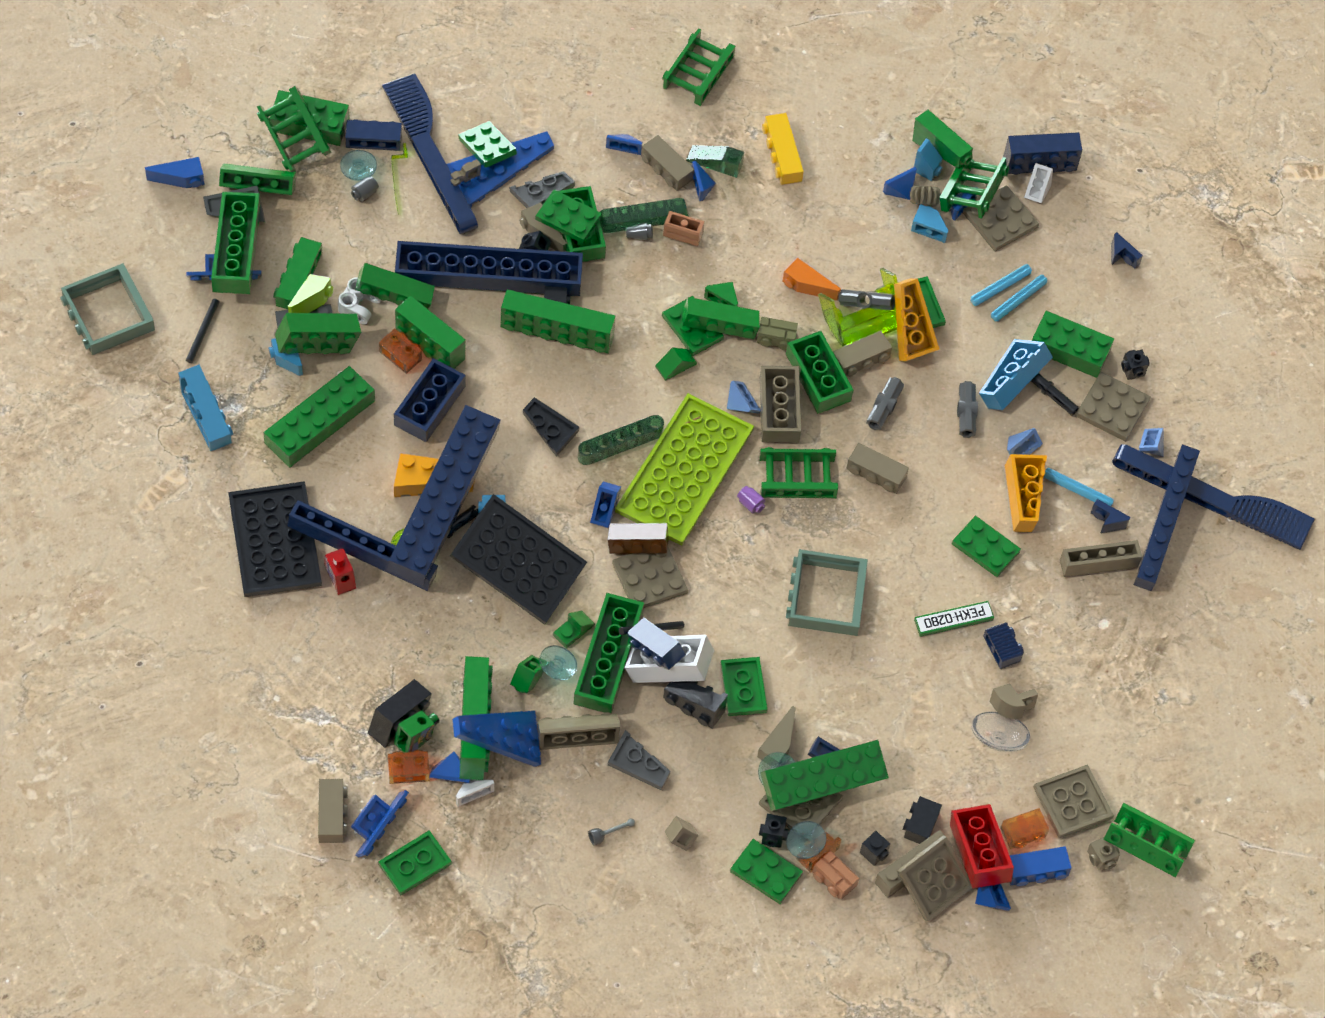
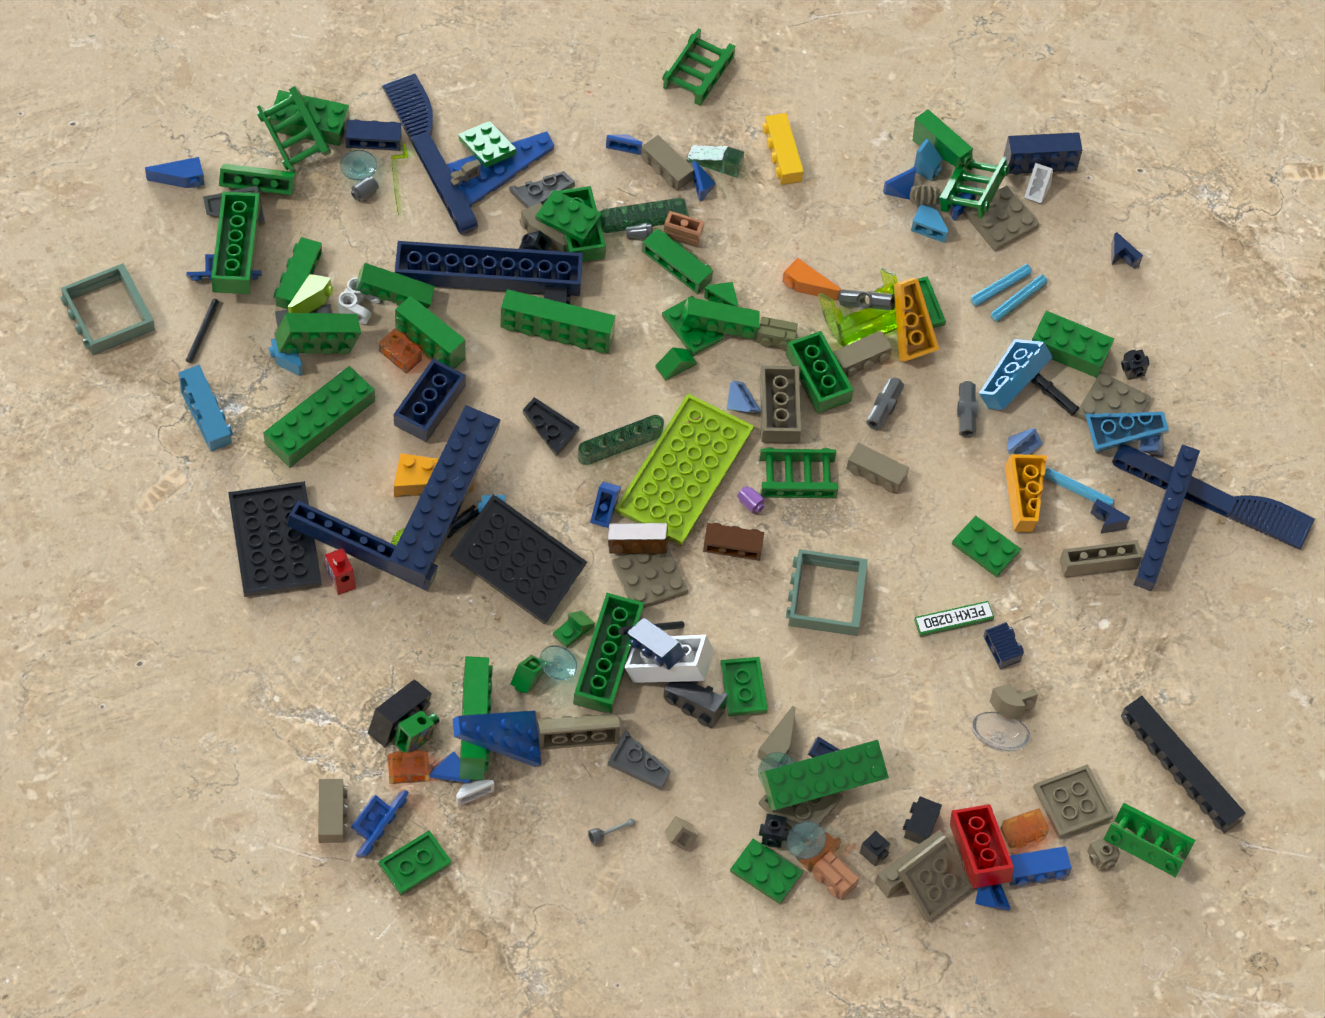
(677, 260): none -> green brick
(733, 541): none -> reddish brown brick
(1124, 428): none -> dark azure wedge
(1182, 764): none -> black brick

